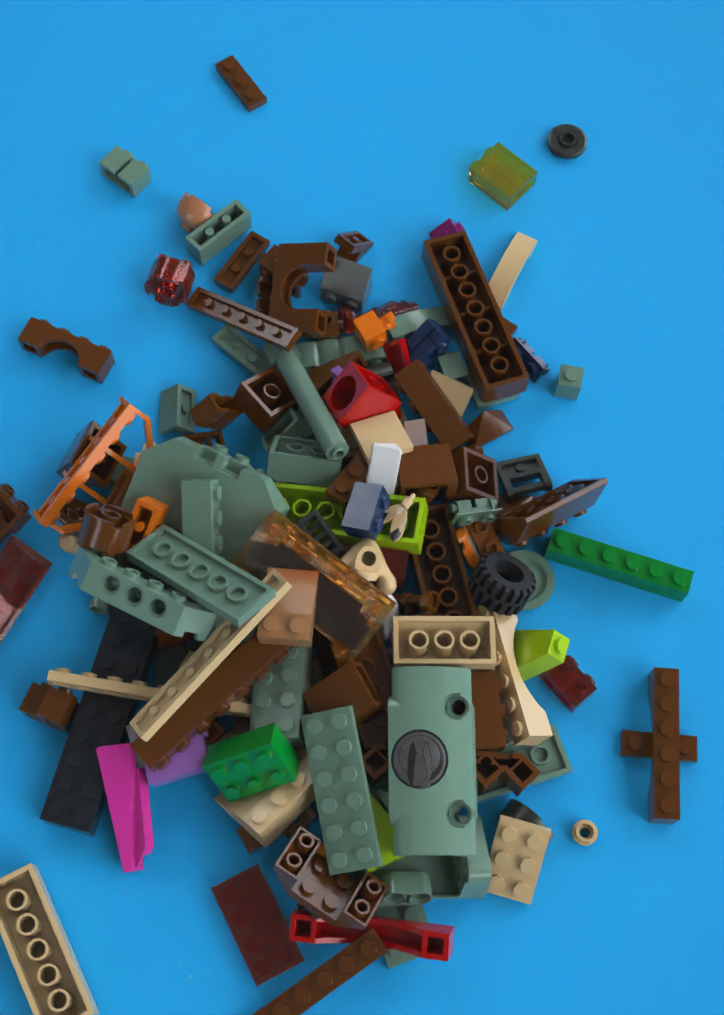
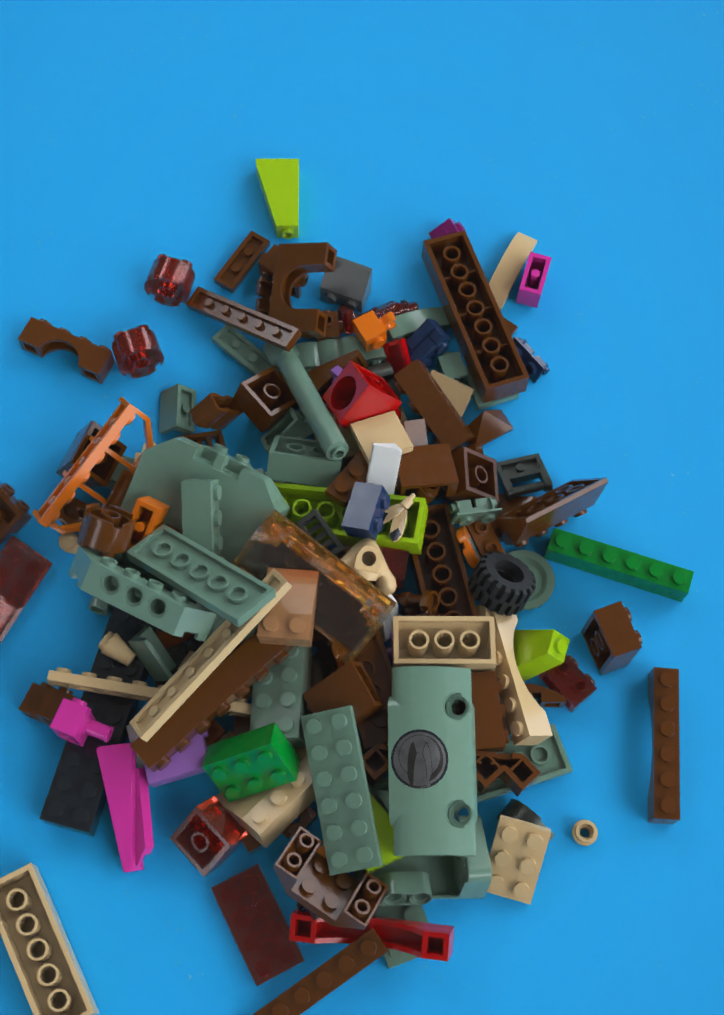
(75, 722): none -> dark pink brick
(116, 648): none -> tan cone
(125, 171): sand green piece -> none
(137, 351): none -> clear red brick
(152, 654): none -> sand green panel
(192, 212): nougat cylinder -> none
(208, 836): none -> clear red brick
(218, 232): sand green brick -> none
(241, 83): reddish brown plate -> none
(281, 193): none -> lime slope
(352, 245): reddish brown slope -> none
(502, 175): clear yellow brick -> none
(533, 279): none -> dark pink brick
(546, 697): none -> reddish brown slope
(567, 141): pearl dark grey wheel -> none
(569, 382): sand green brick -> none
(611, 637): none -> reddish brown brick
(639, 745): reddish brown plate -> none

